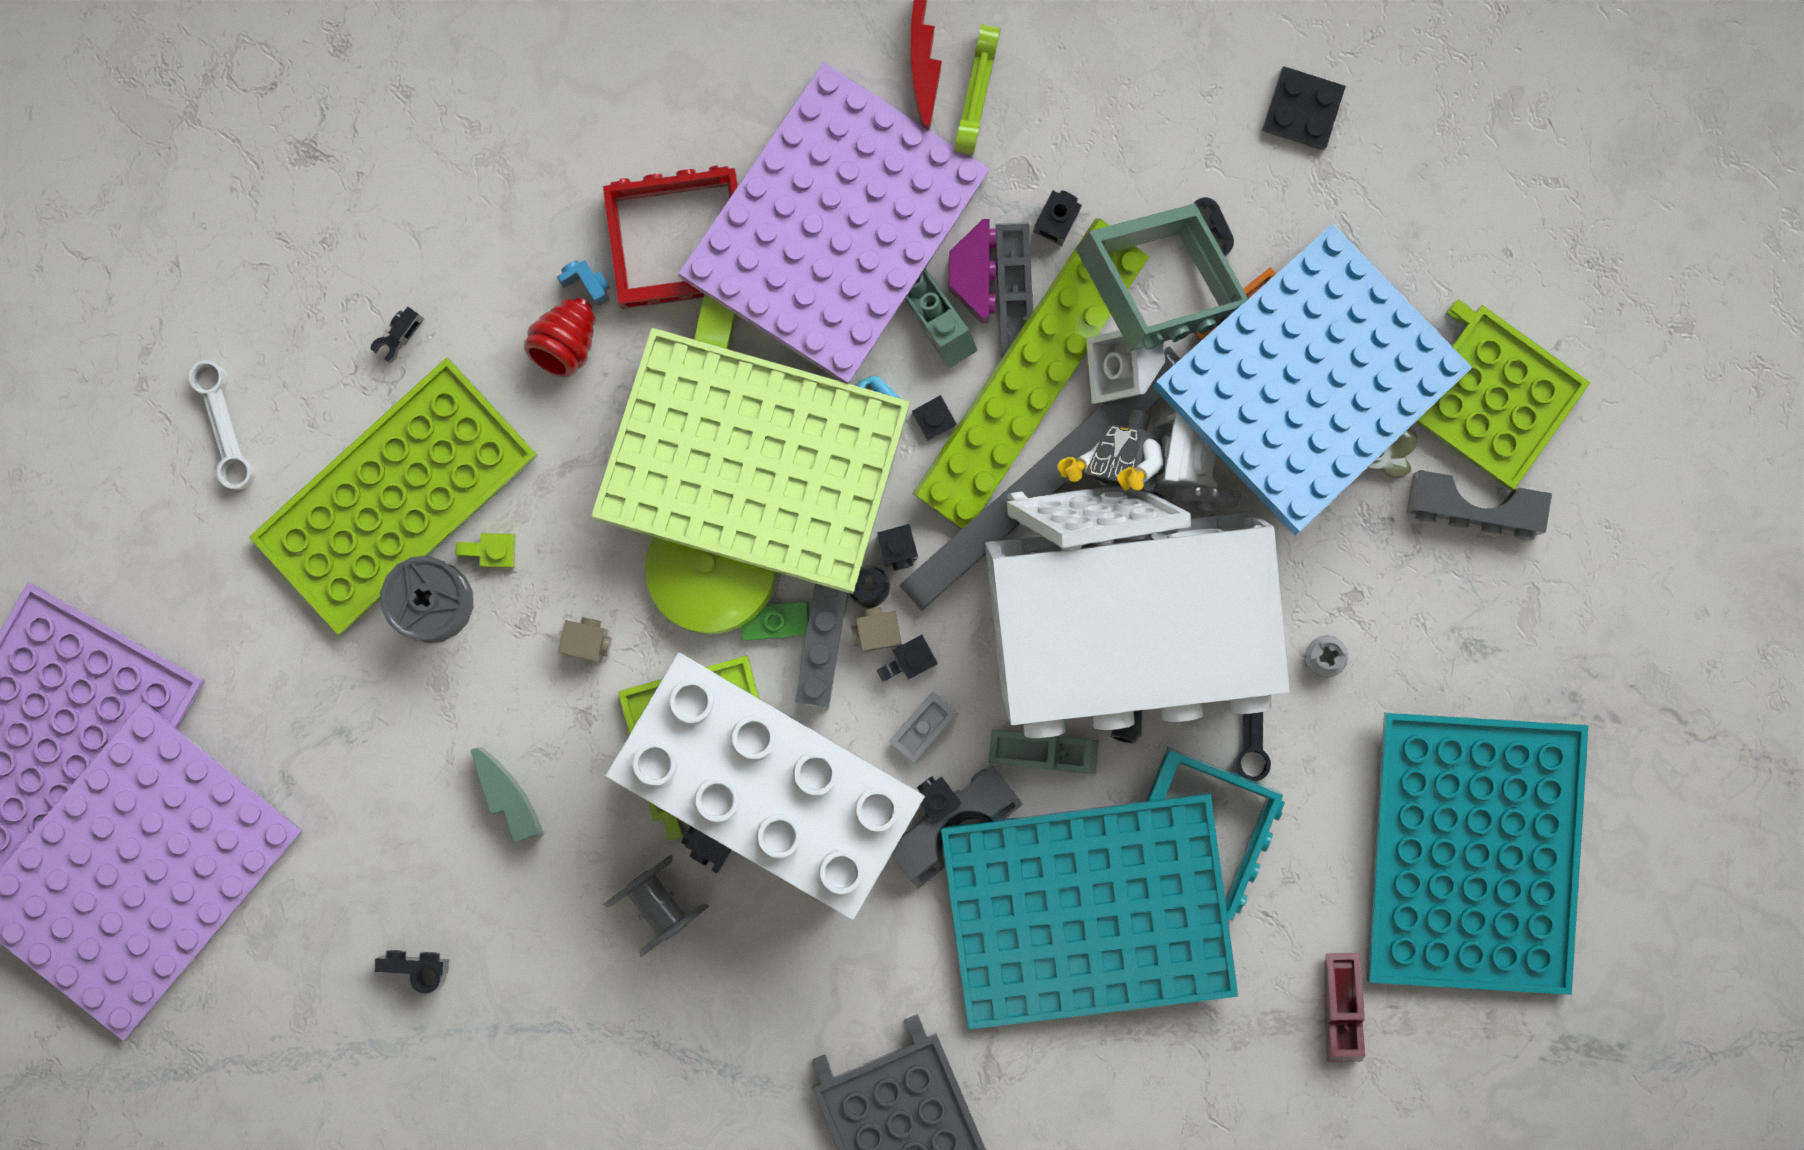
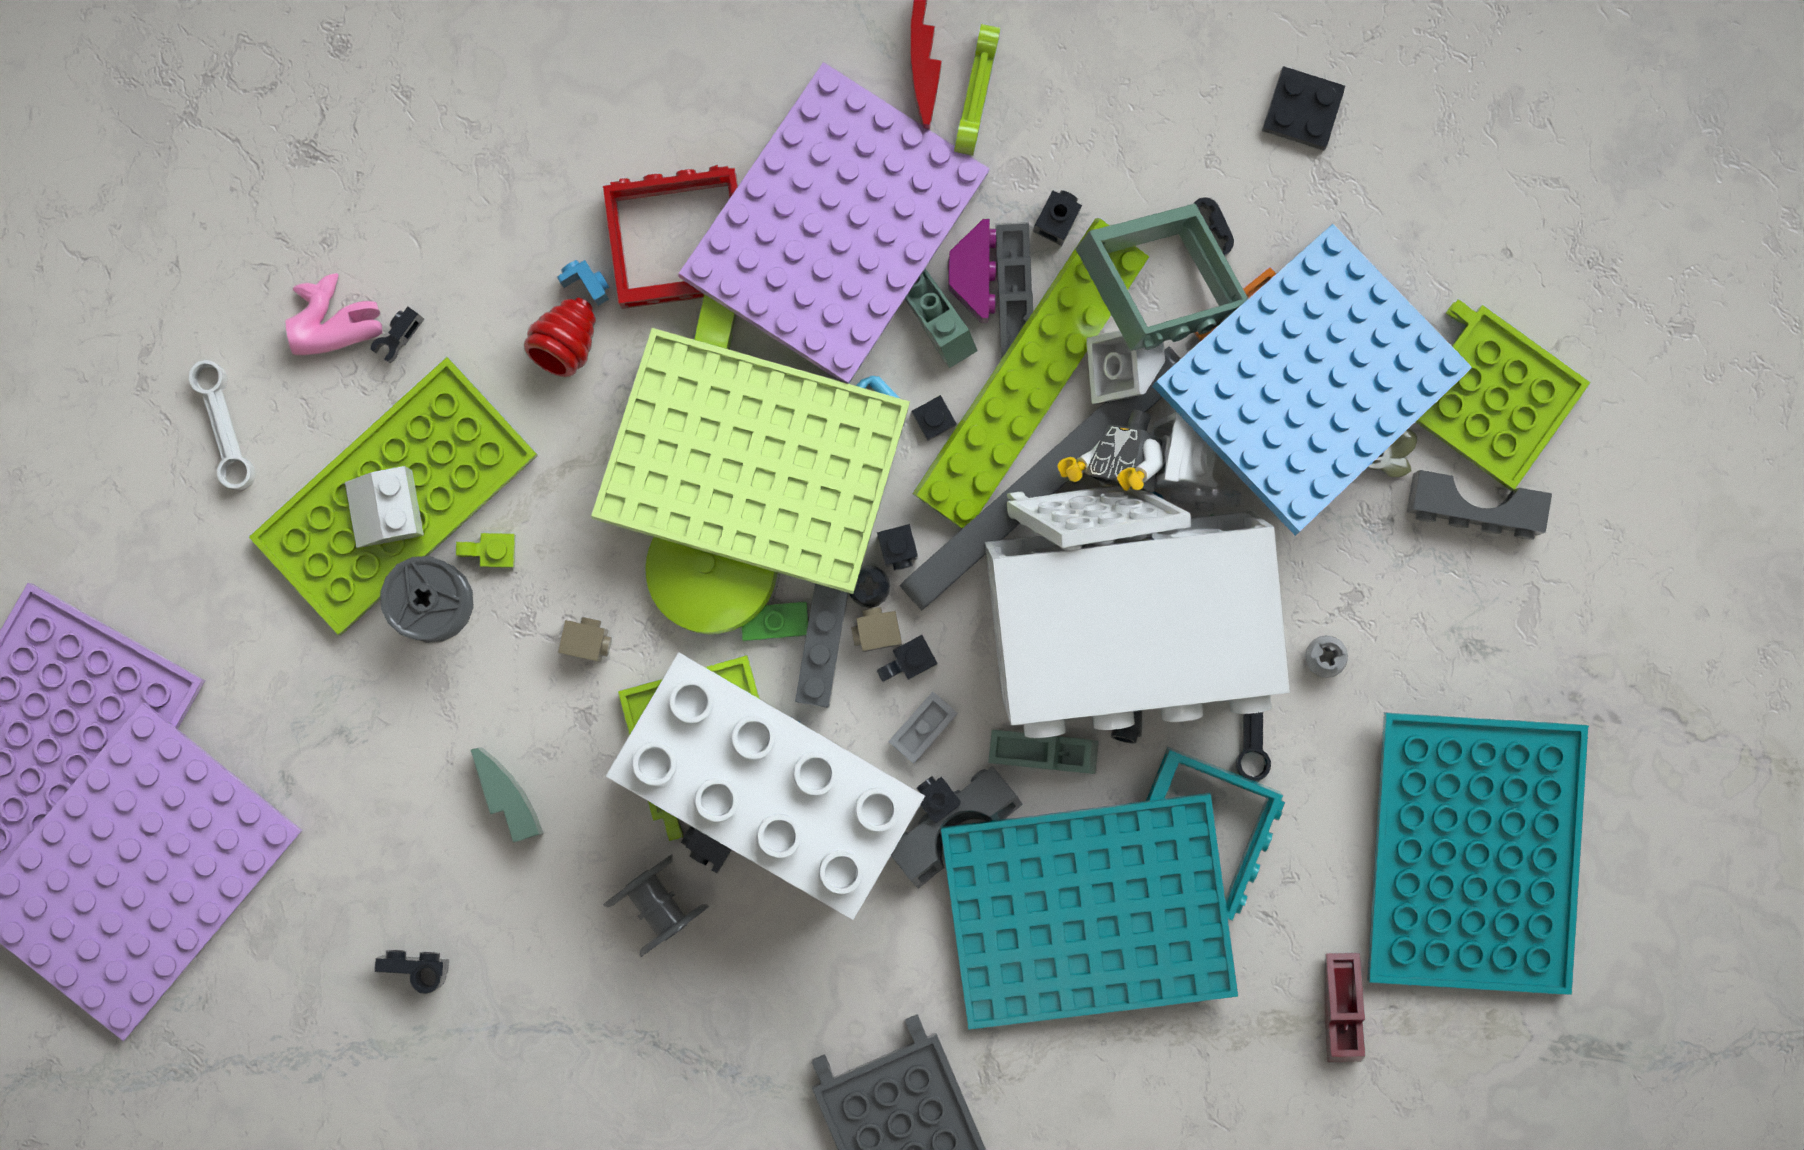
(346, 327): none -> bright pink piece
(384, 507): none -> white slope

